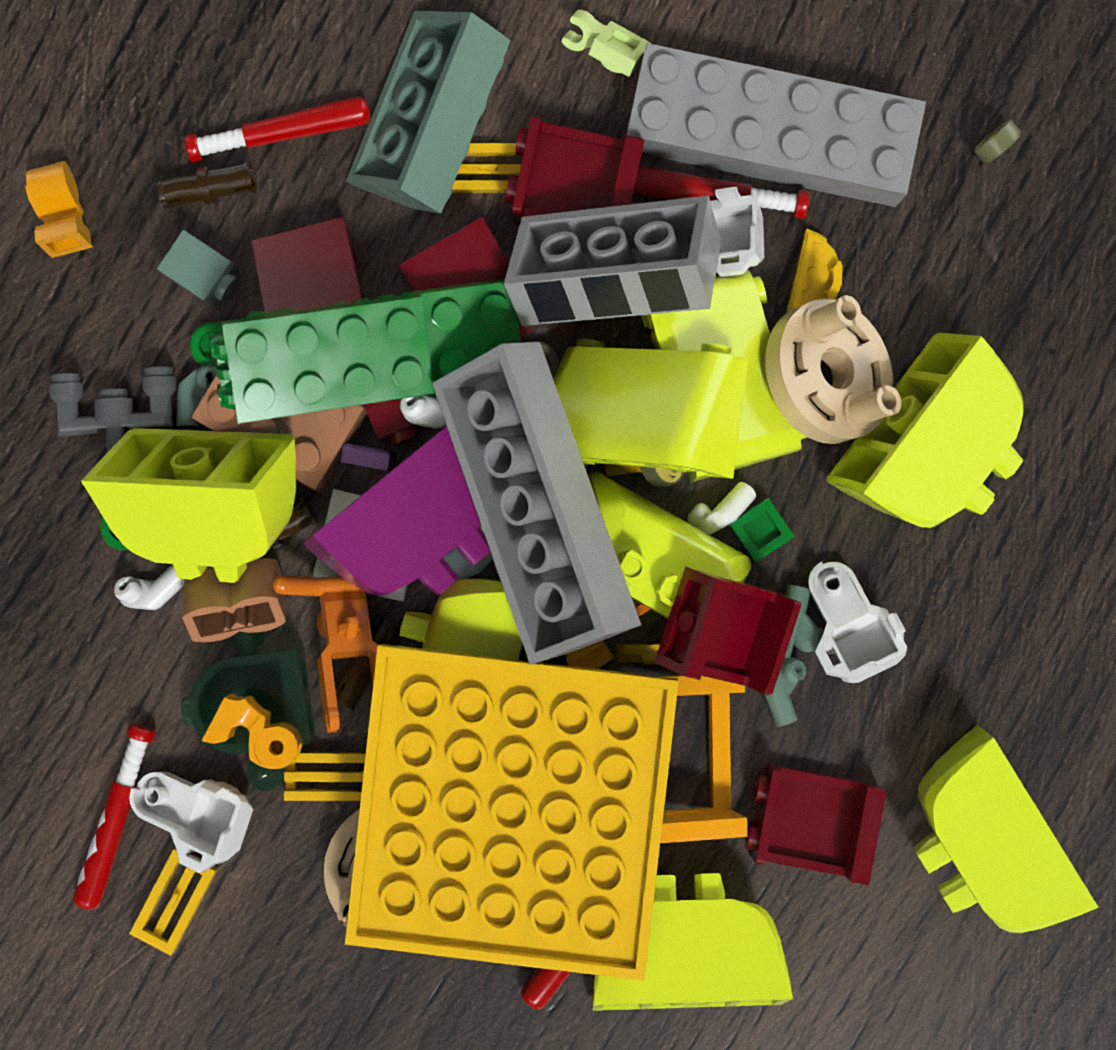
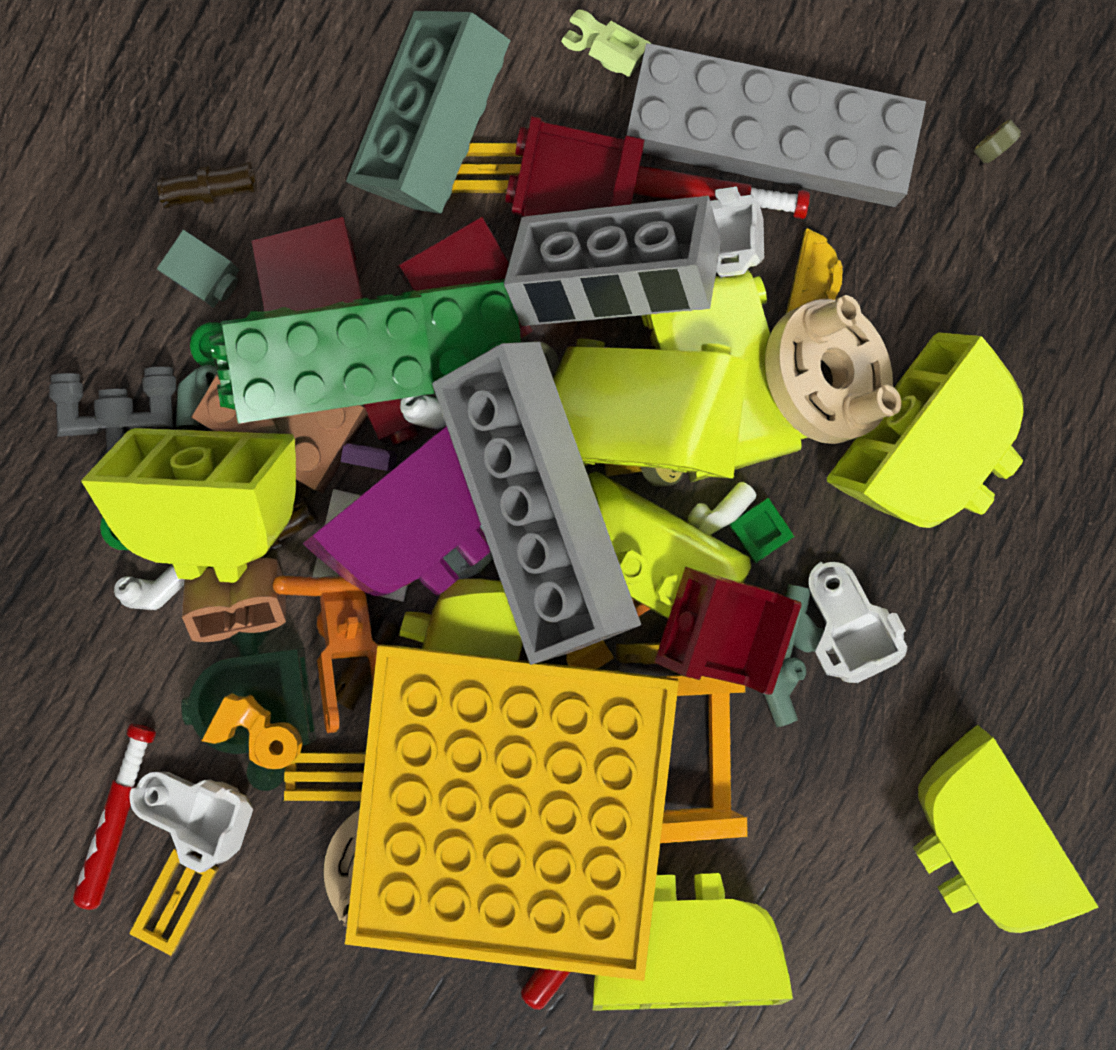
(57, 204): light orange leg -> none
(294, 125): red piece -> none
(816, 822): dark red panel -> none

